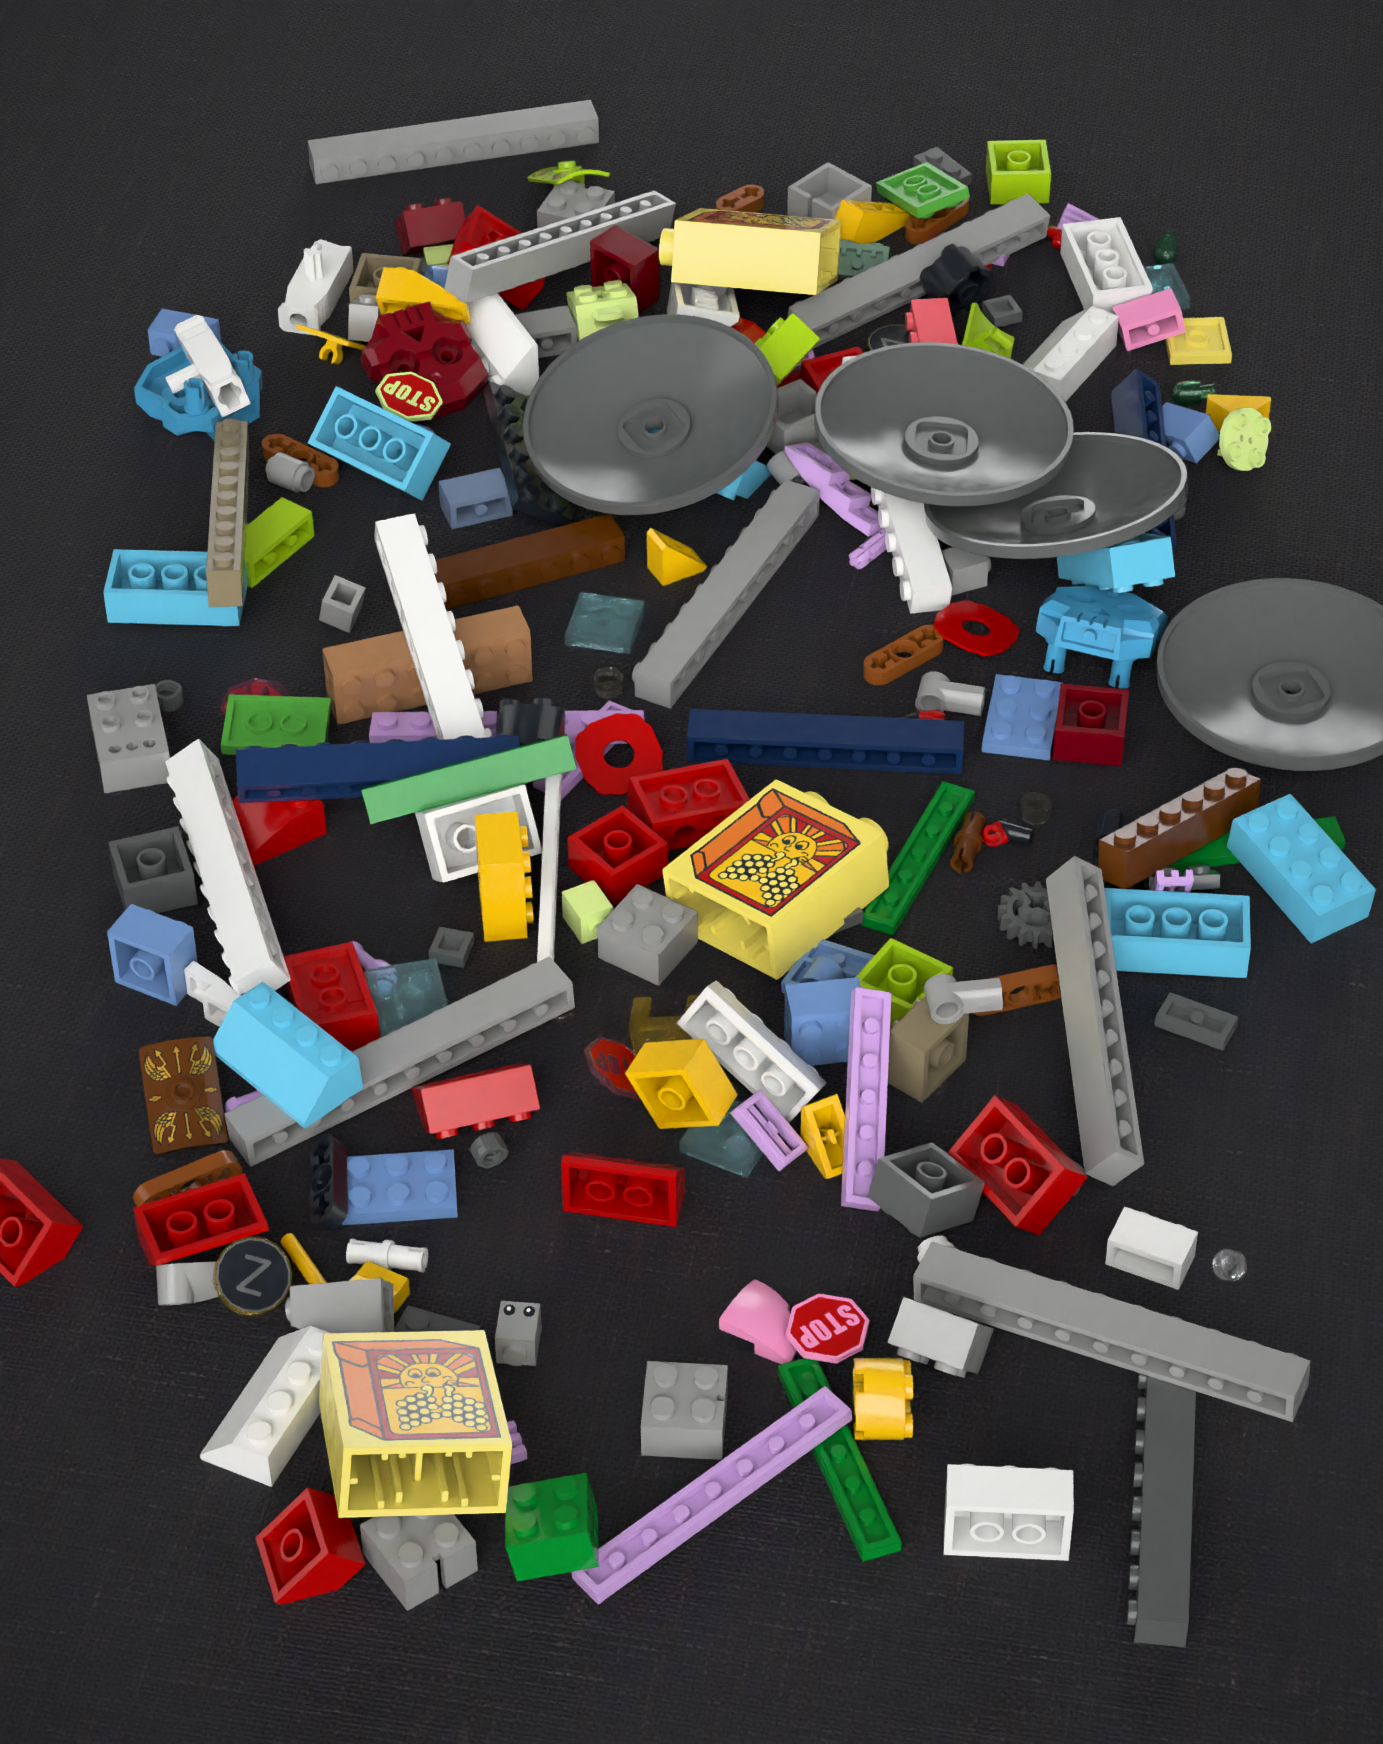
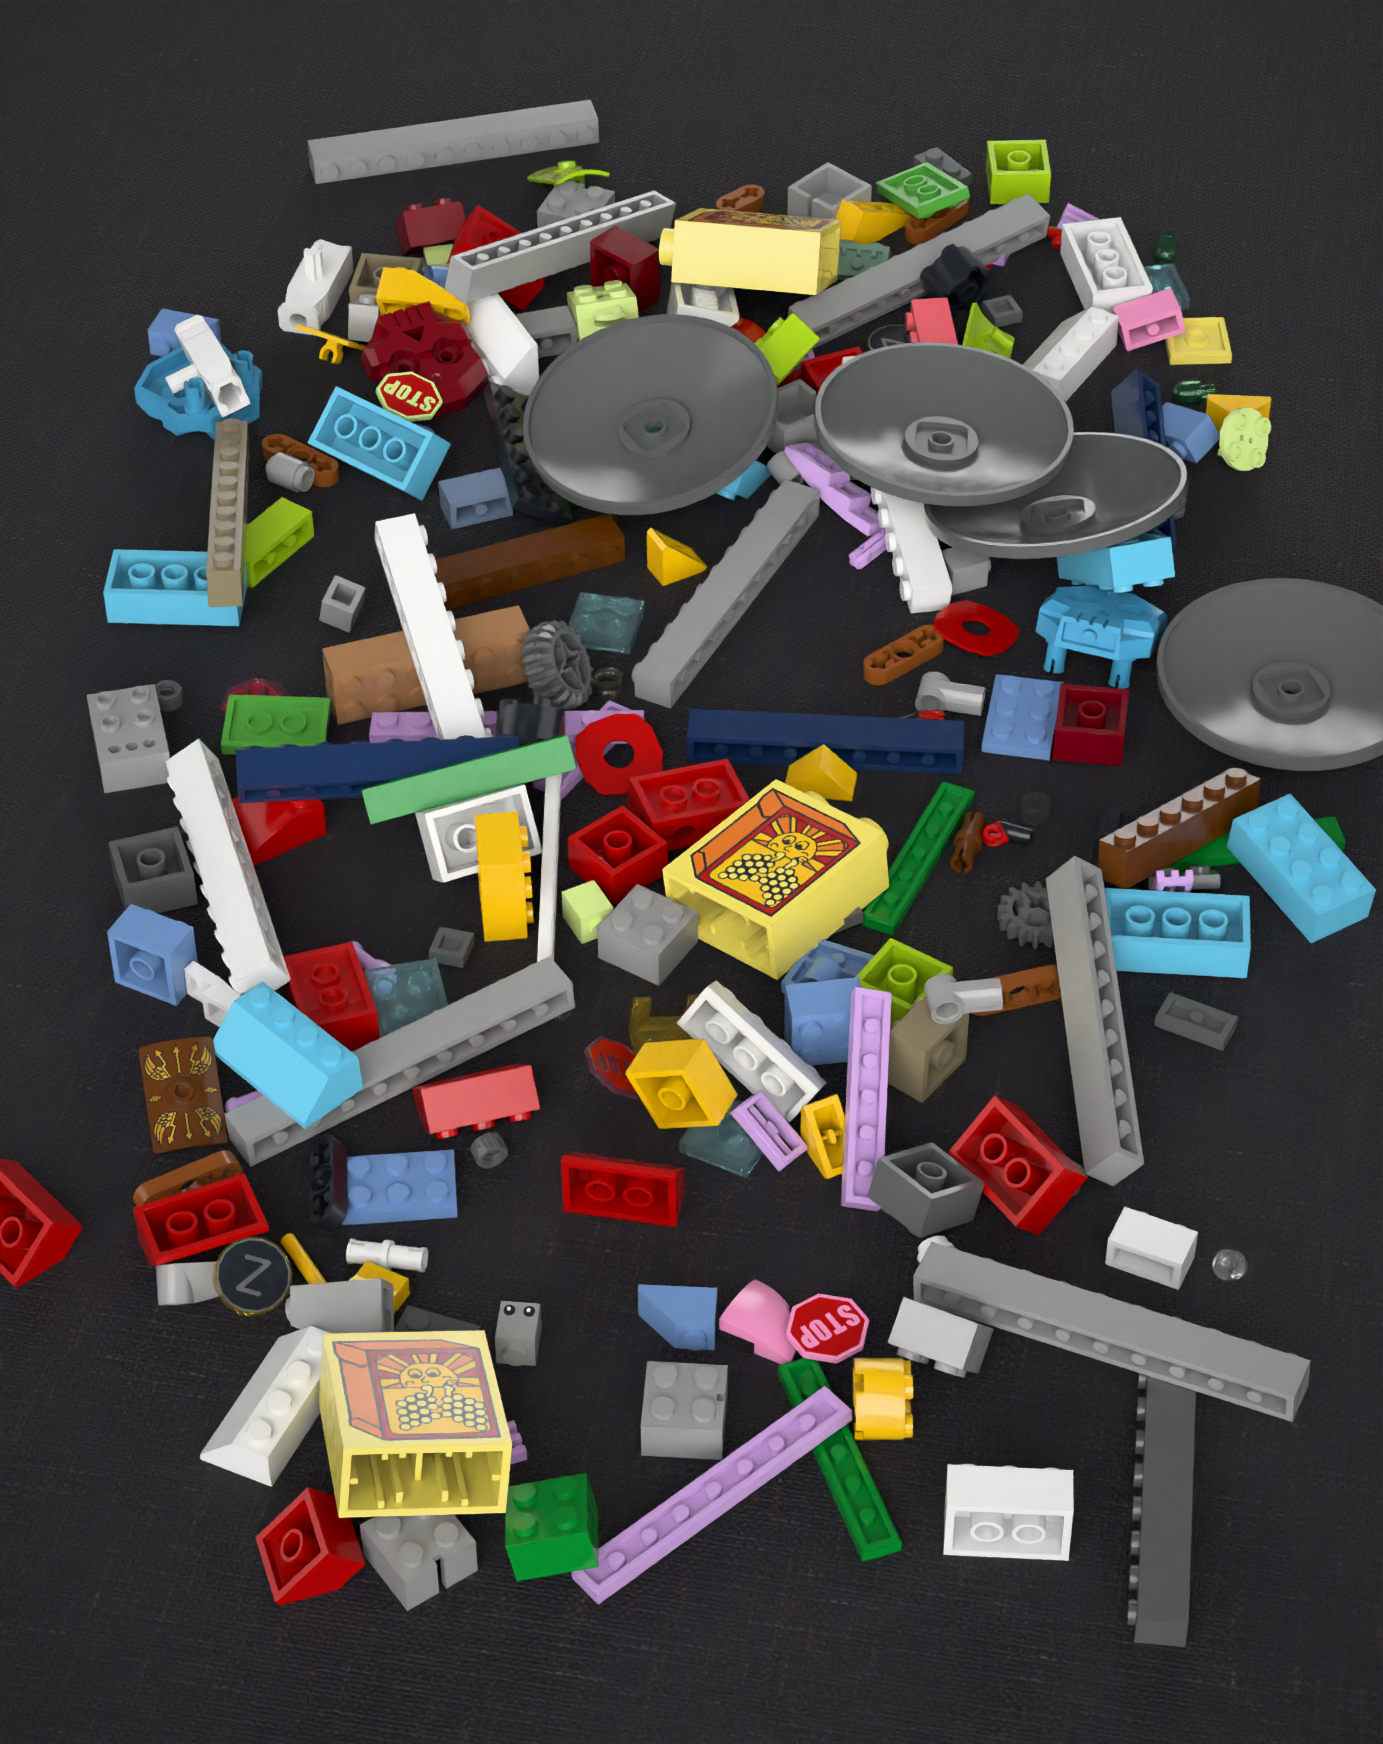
(557, 664): none -> dark grey gear
(680, 1314): none -> medium blue slope
(823, 774): none -> yellow slope

